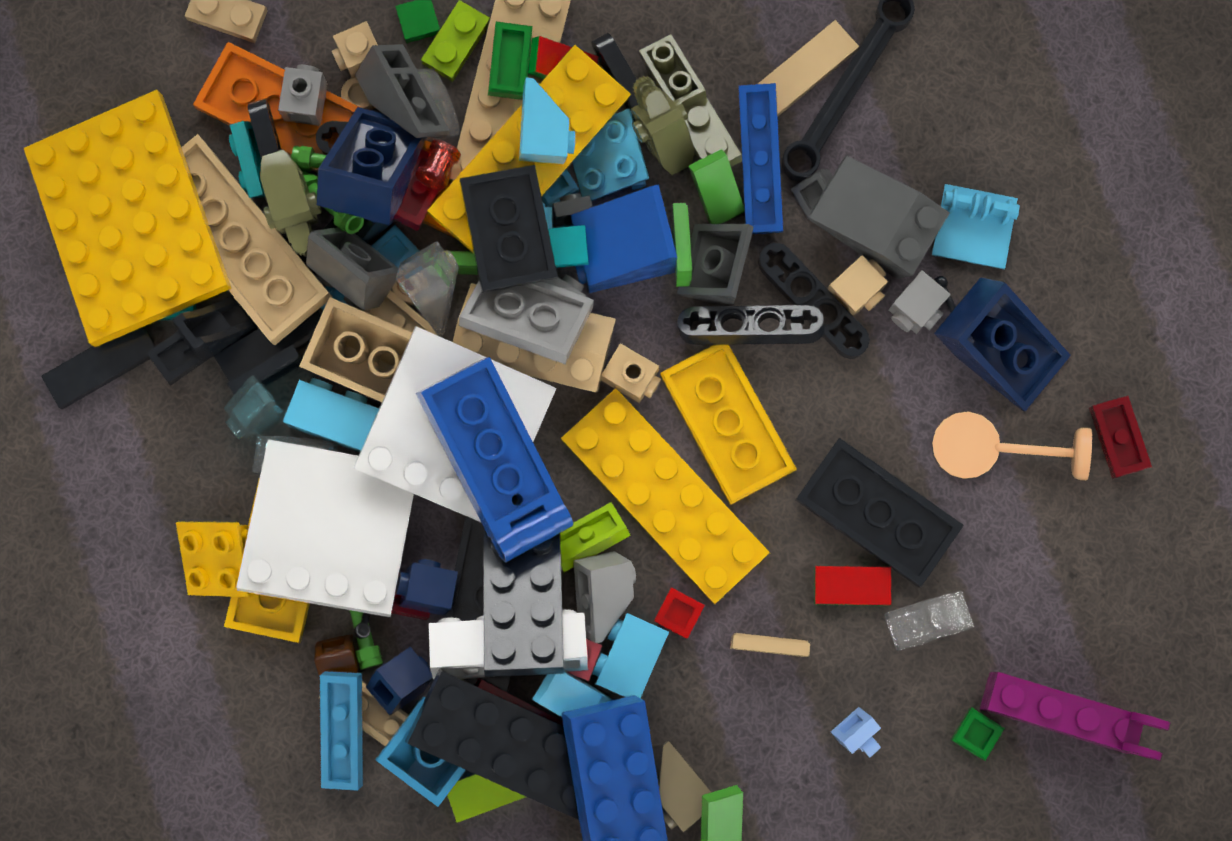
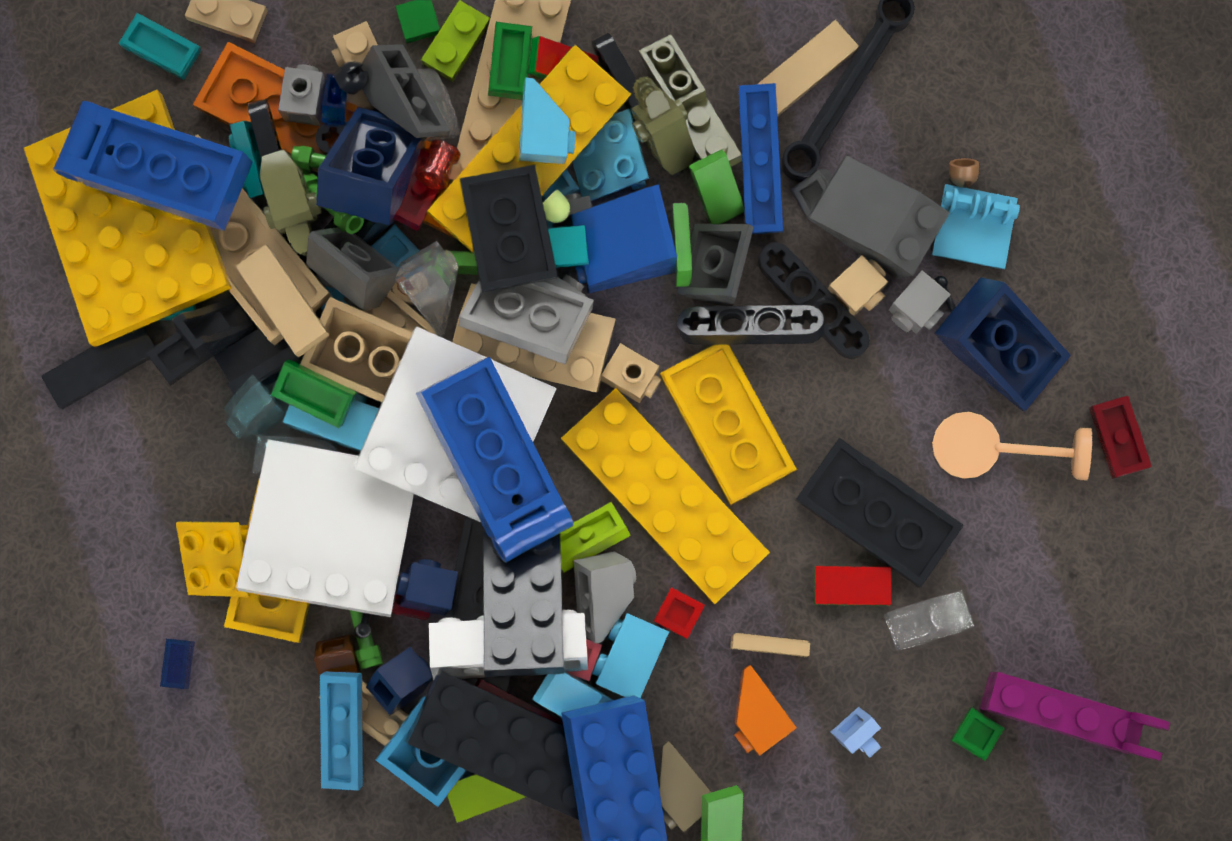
(153, 165): none -> blue hinge
(160, 46): none -> teal tile
(177, 664): none -> clear blue piece
(282, 300): none -> tan tile
(313, 393): none -> green tile
(334, 102): none -> clear blue piece
(351, 77): none -> black hinge
(556, 207): none -> yellowish green hinge
(759, 715): none -> orange slope
(963, 170): none -> medium nougat hinge

